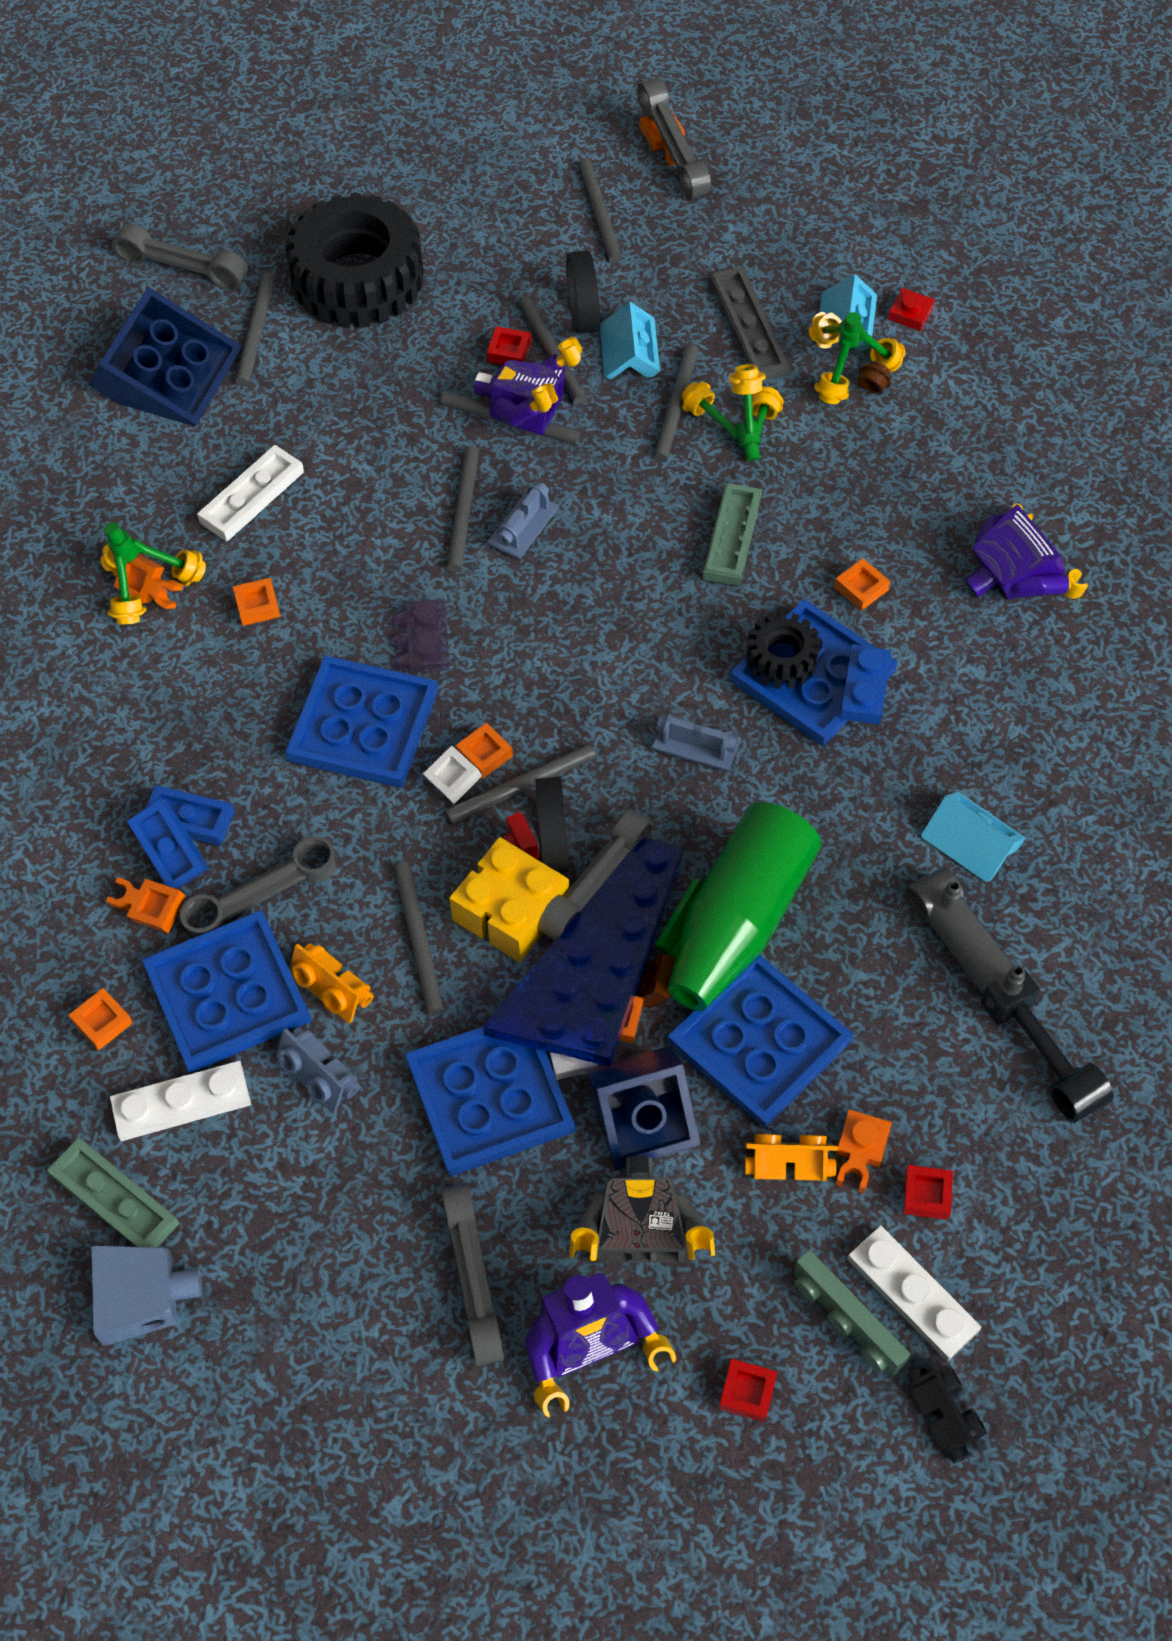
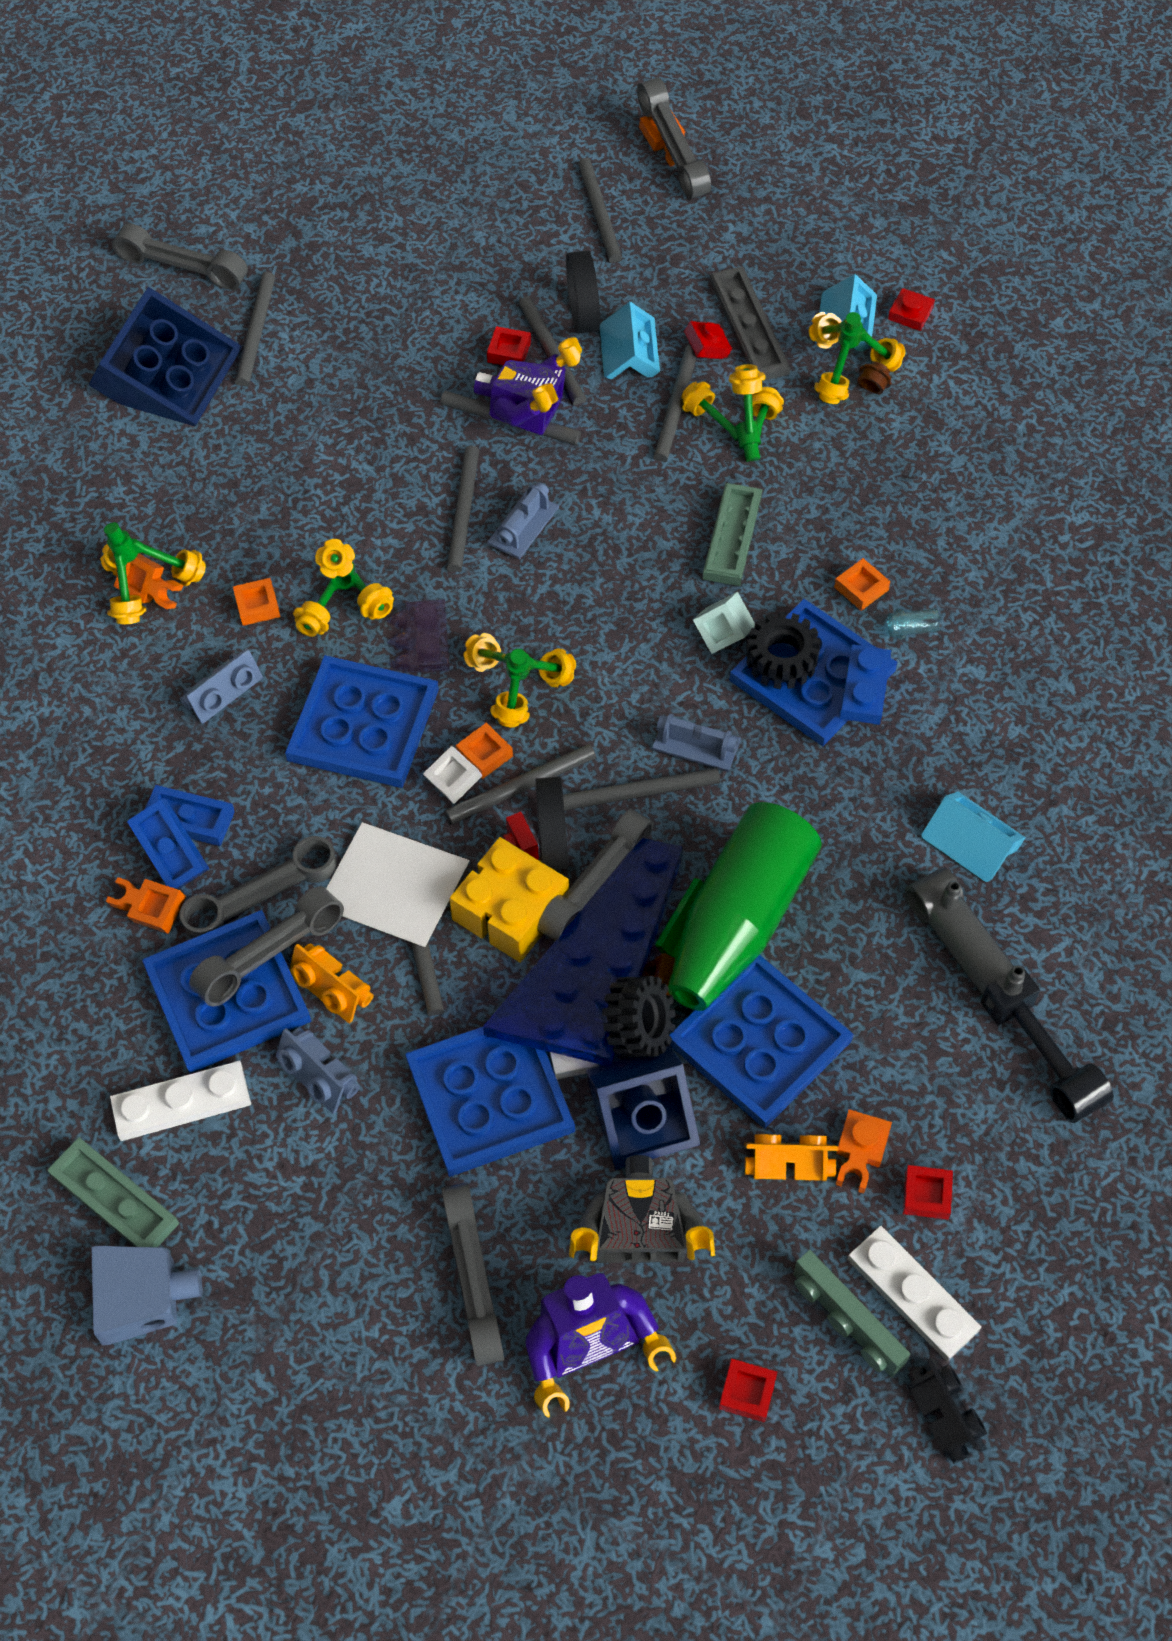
(100, 1019): orange plate -> none
(219, 978): none -> dark grey piece
(222, 686): none -> sand blue hinge
(250, 493): white plate -> none
(337, 564): none -> yellow plant
(361, 291): black tyre -> none
(395, 883): none -> white sticker
(510, 706): none -> yellow plant
(638, 1016): none -> black tyre
(641, 788): none -> dark grey bar
(707, 340): none -> red plate
(724, 622): none -> light aqua panel
(911, 622): none -> clear light blue pin
(1019, 560): dark purple torso -> none

